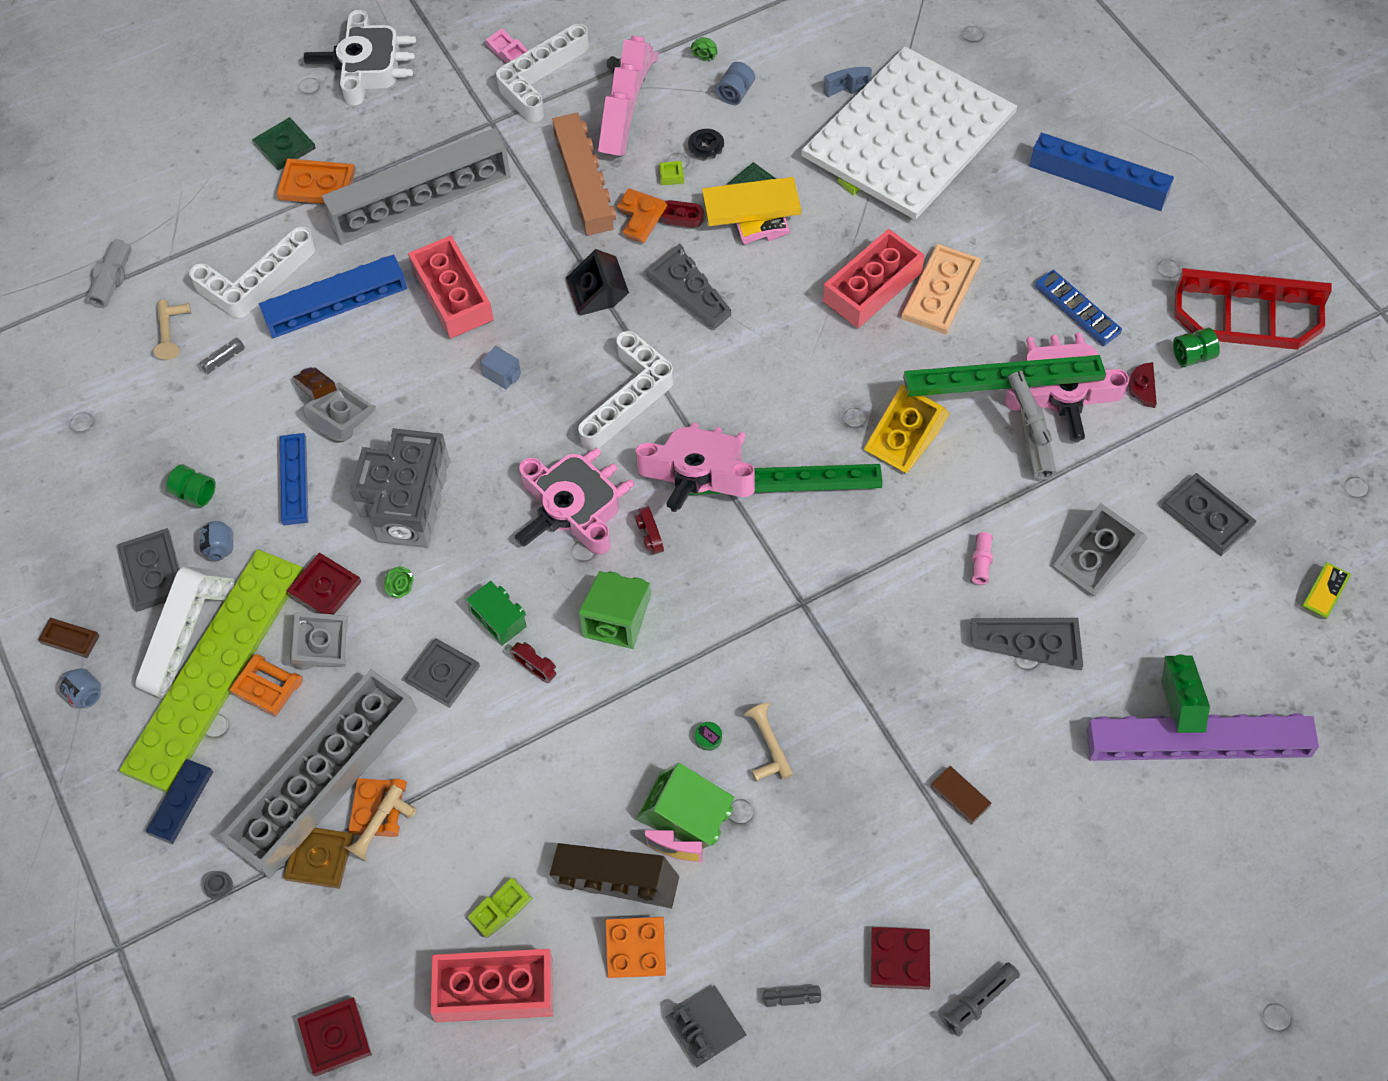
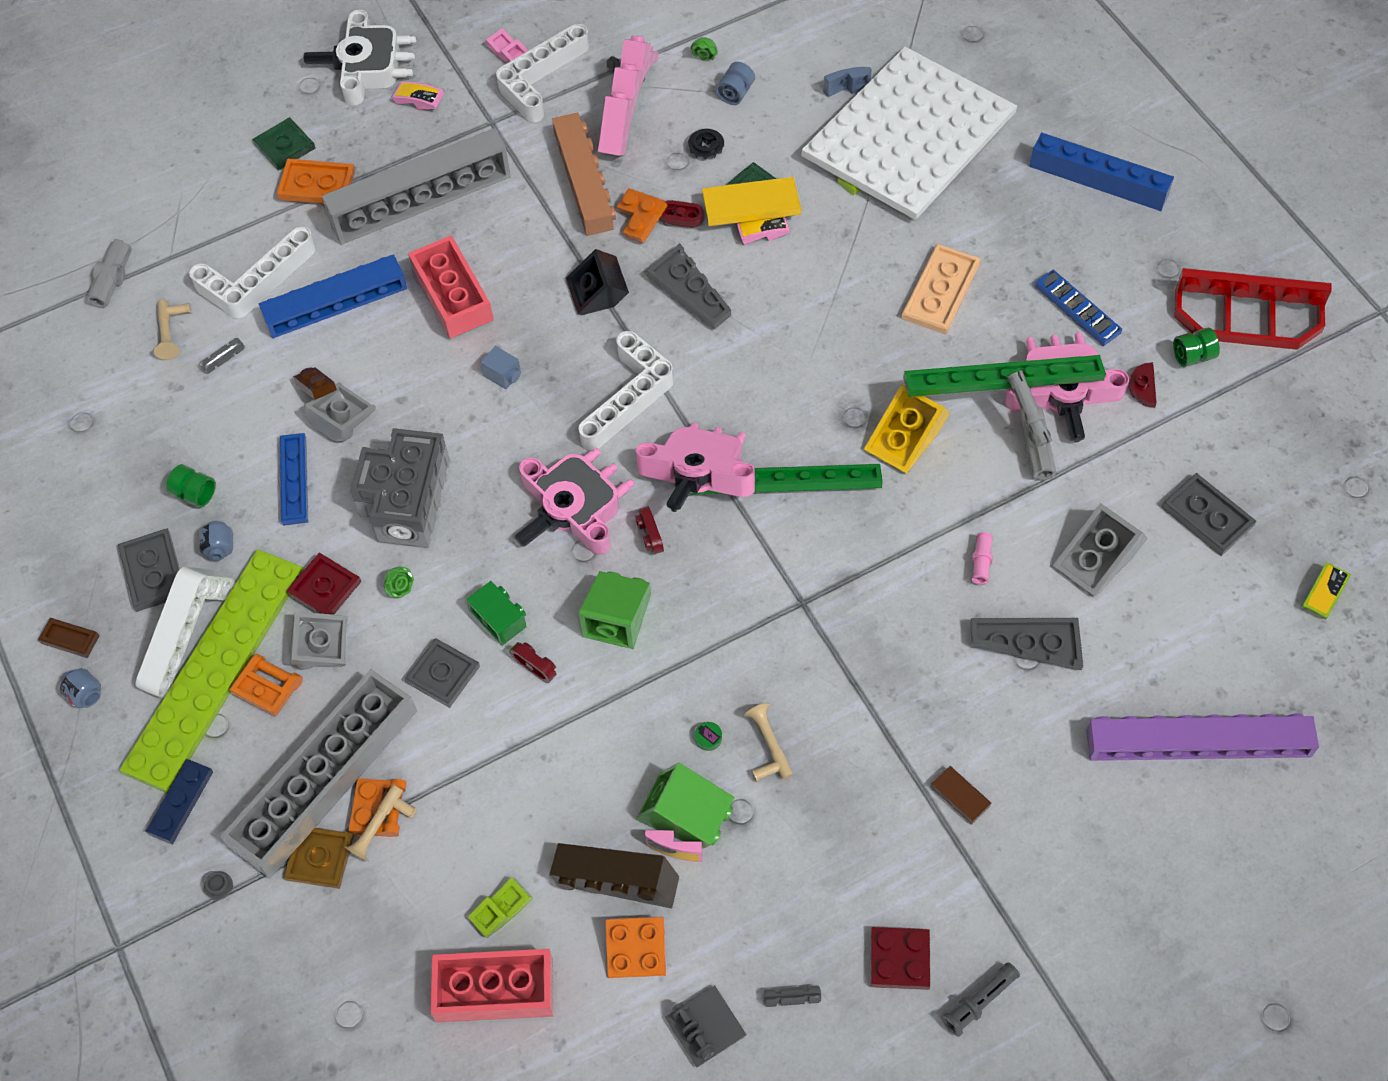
(334, 1036): dark red plate -> none
(420, 94): none -> slope
(671, 173): lime tile -> none
(873, 278): coral brick -> none
(1185, 694): green brick -> none

